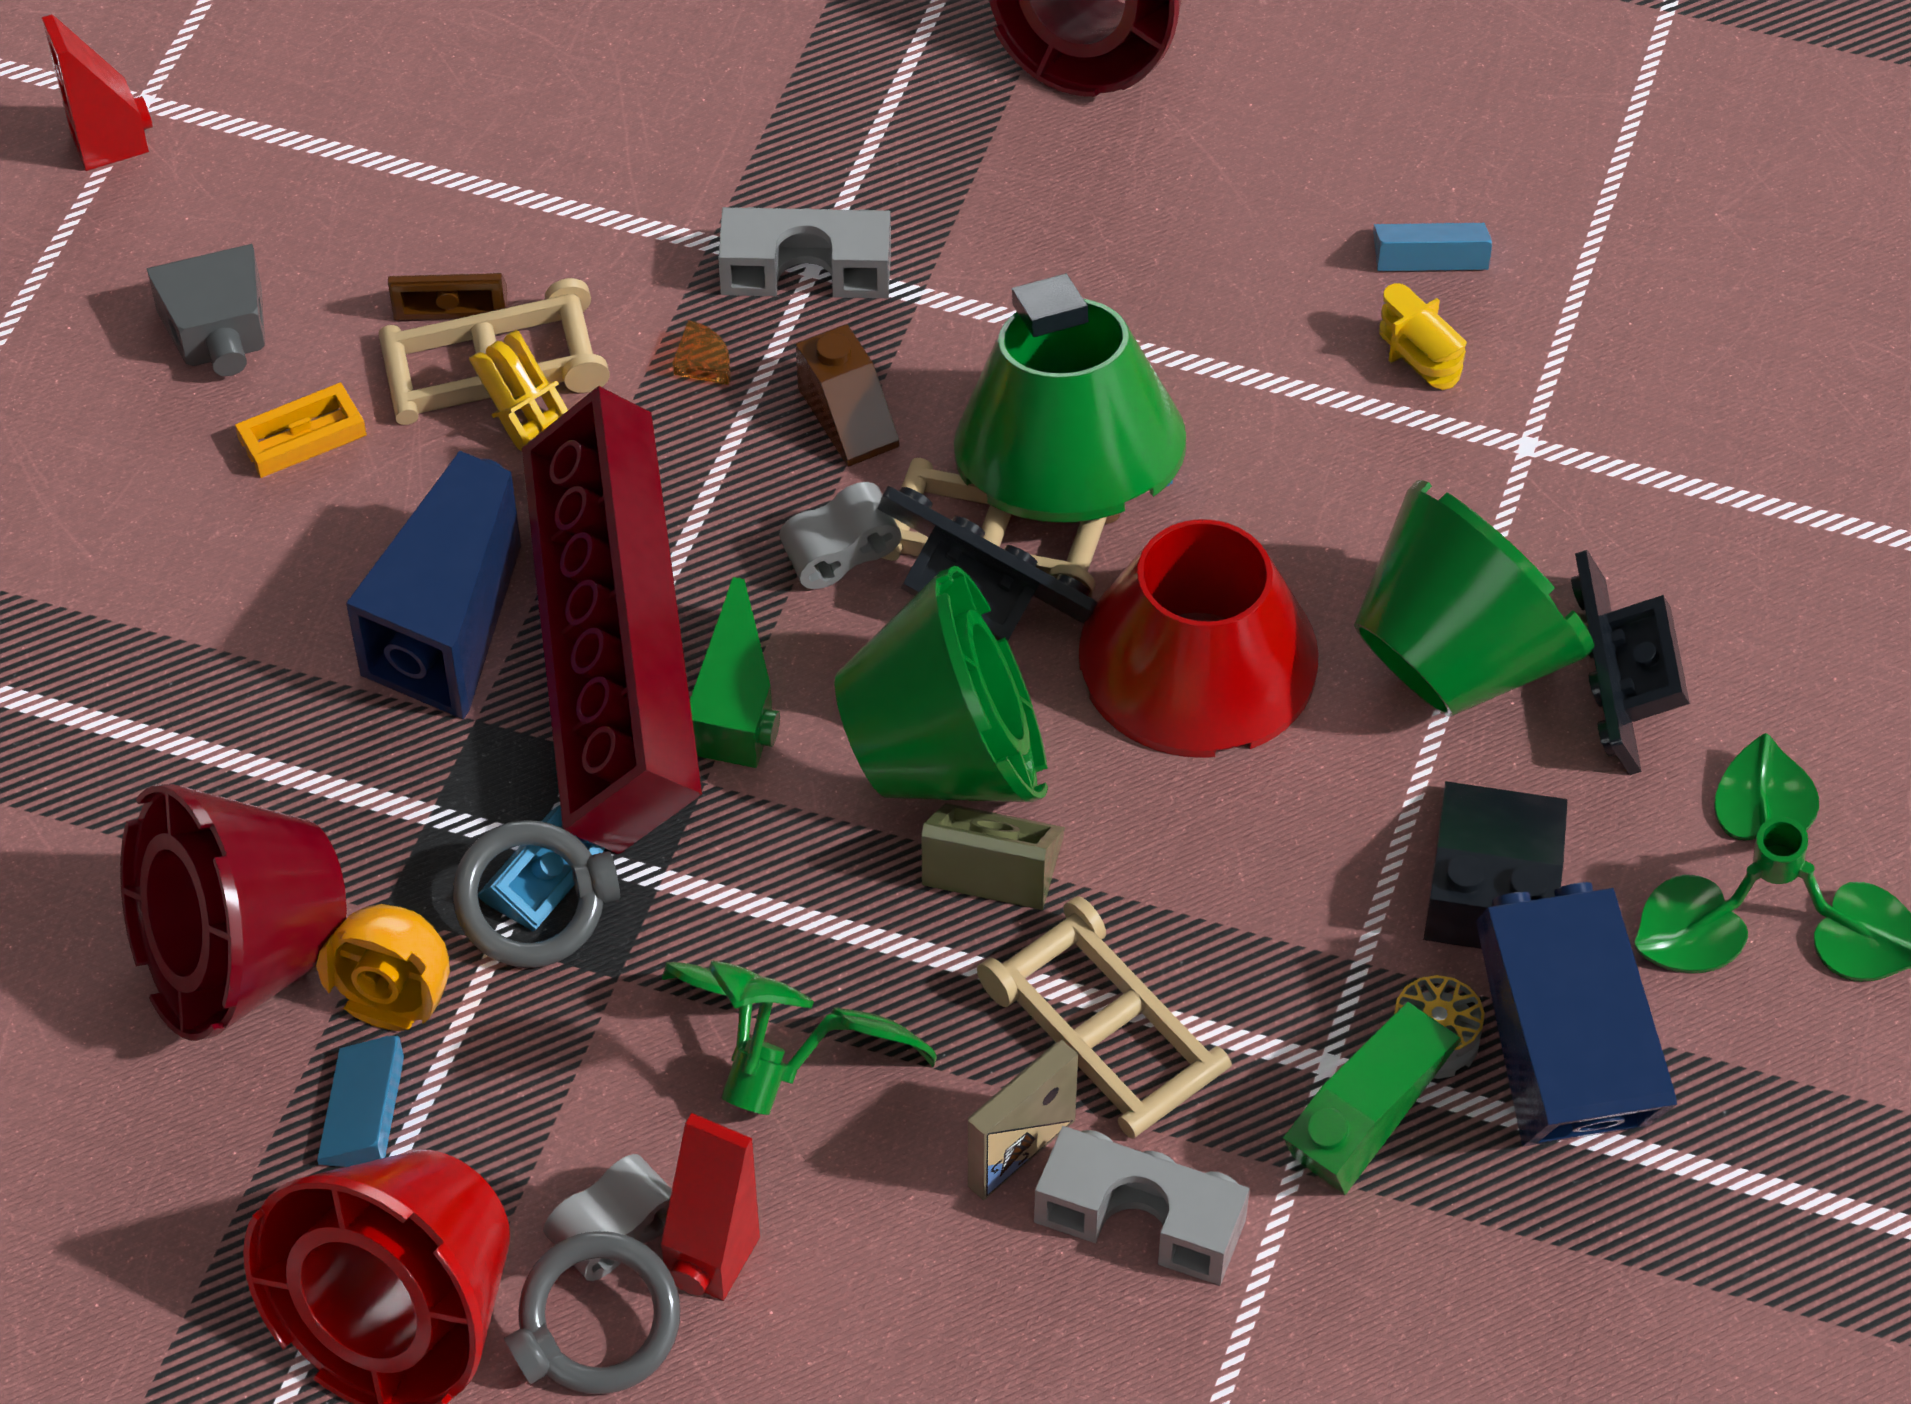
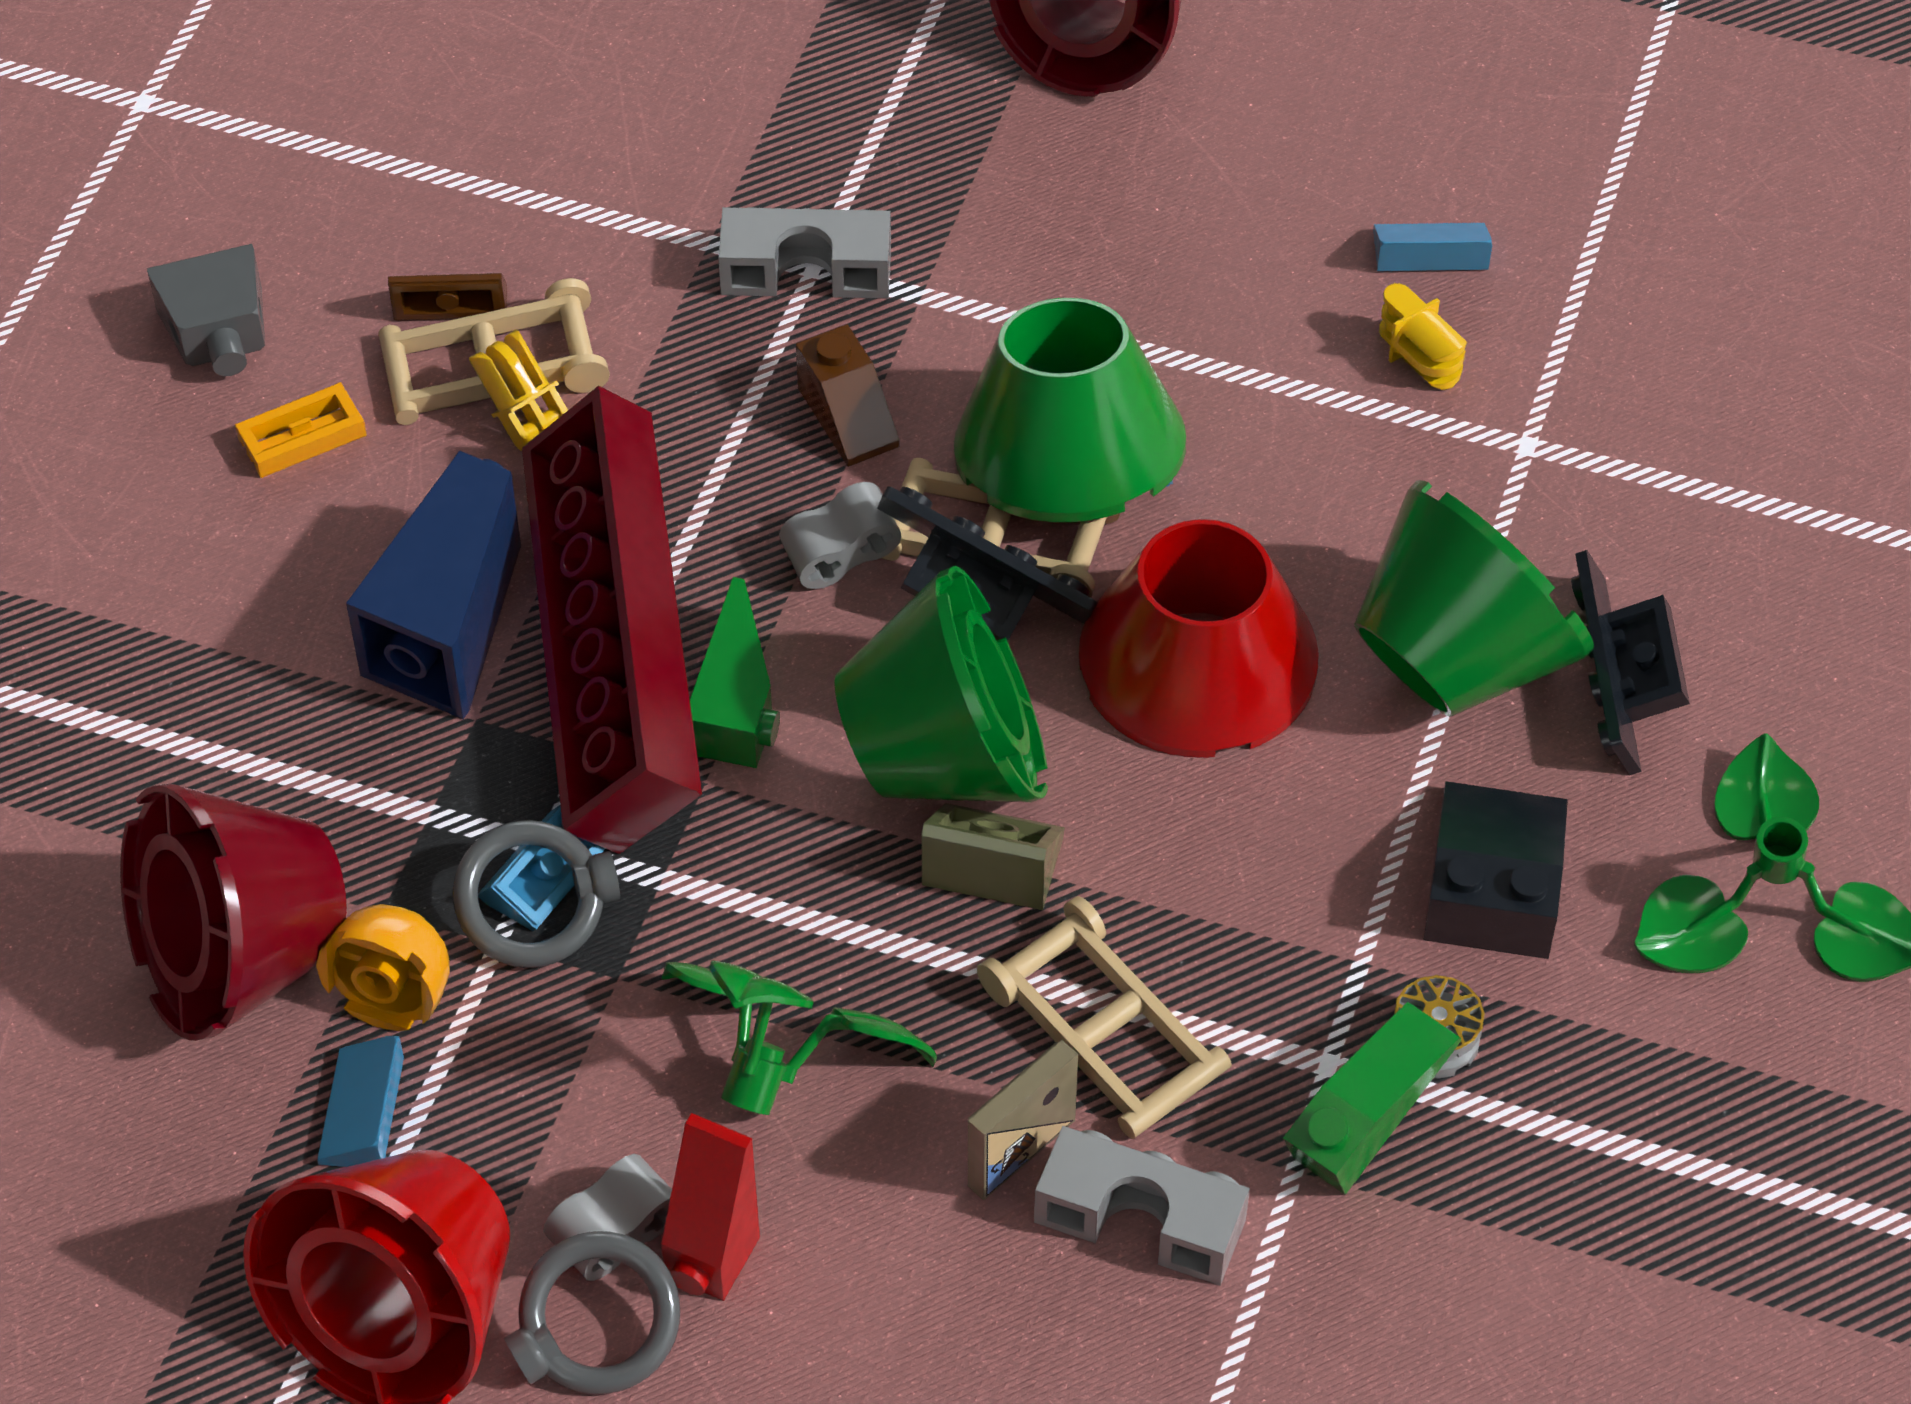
(96, 100): red slope -> none
(702, 355): clear orange tile -> none
(1050, 305): tile -> none
(1572, 1015): dark blue slope -> none

